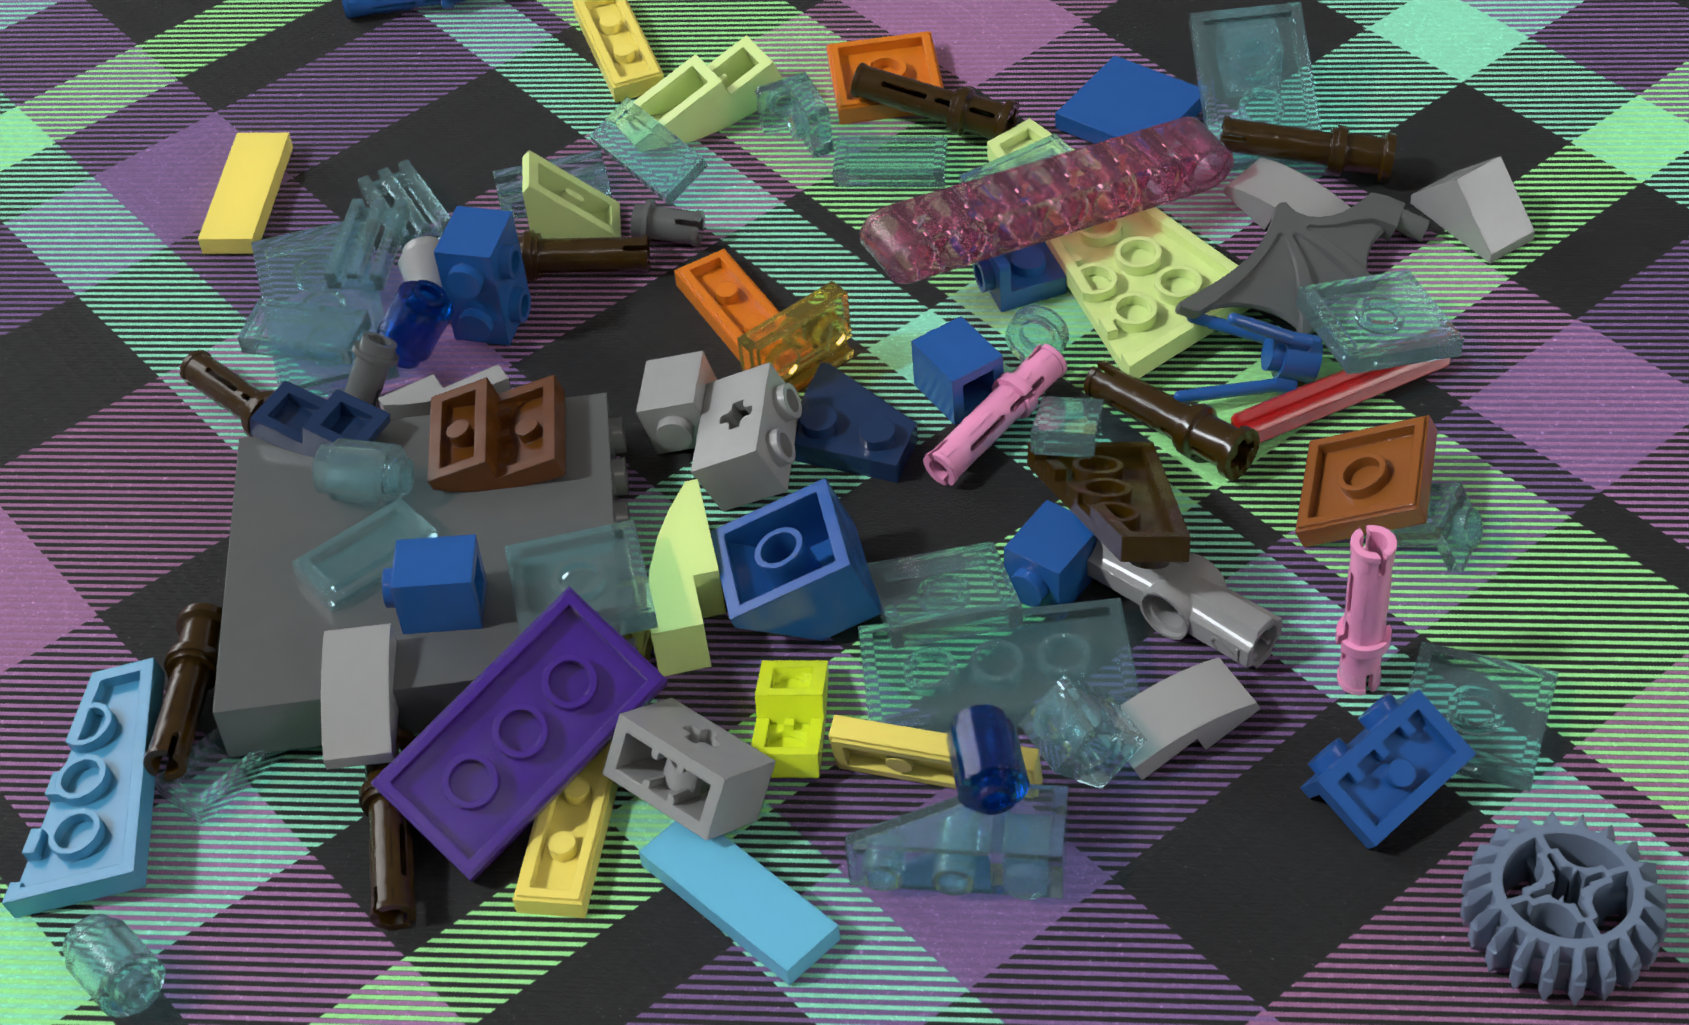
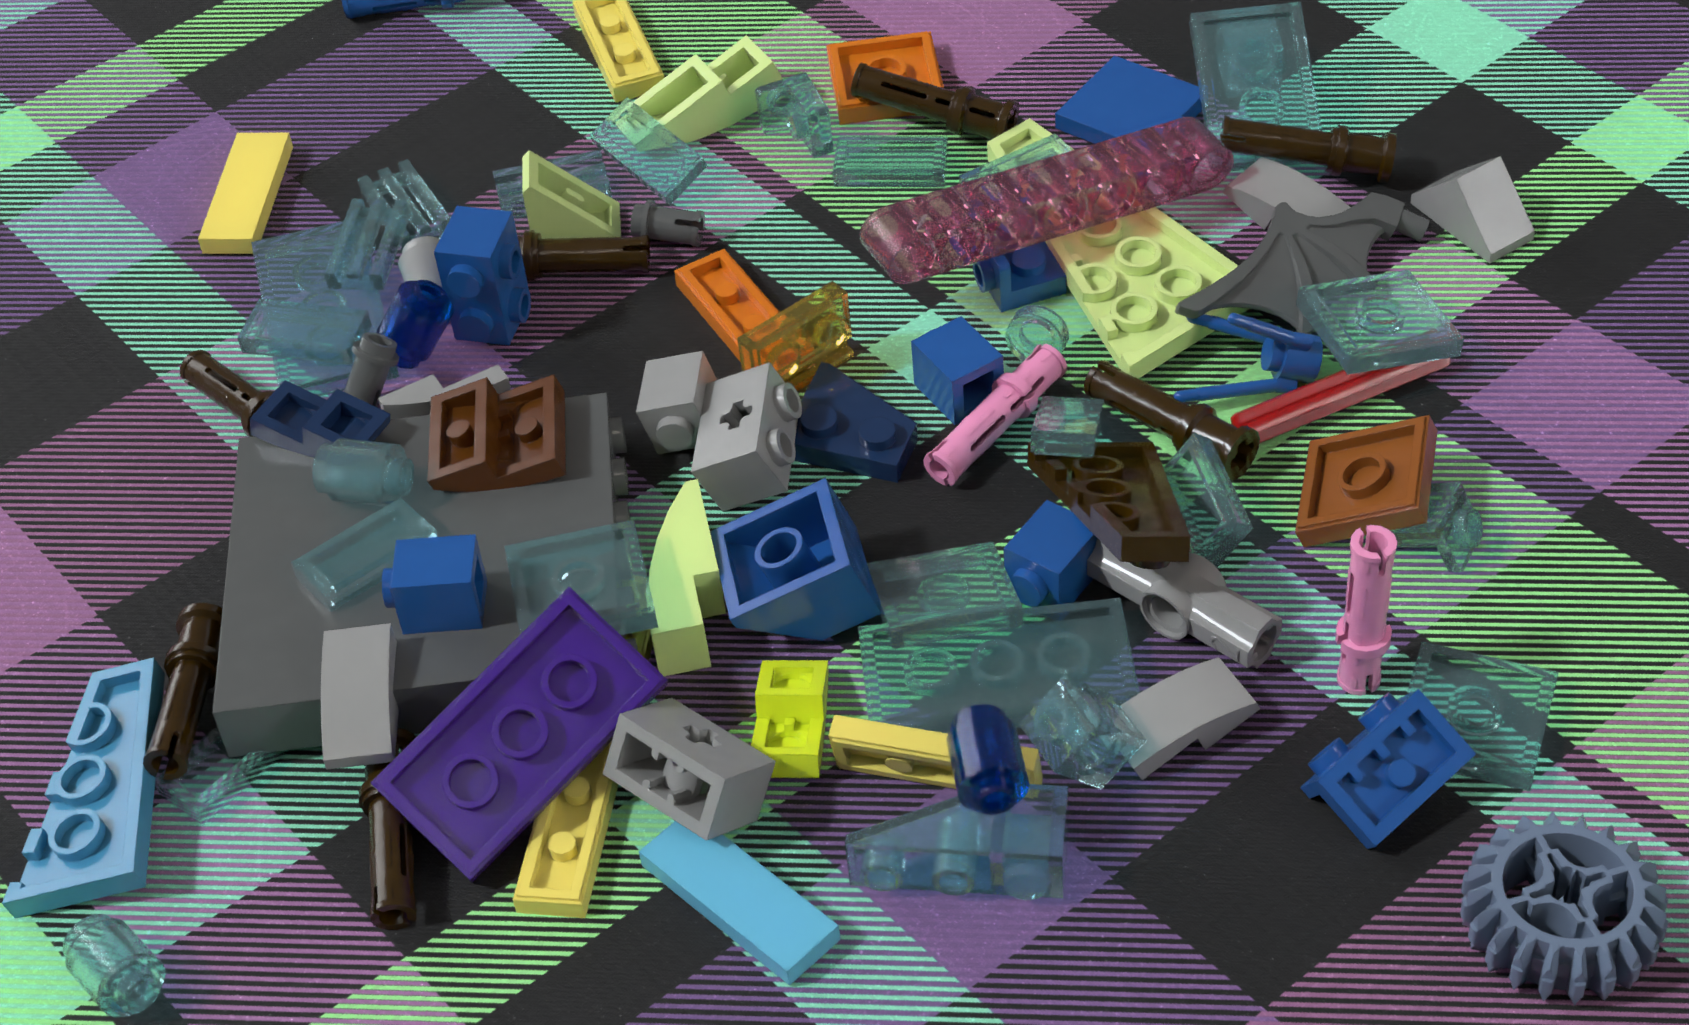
(1207, 500): none -> clear light blue tile

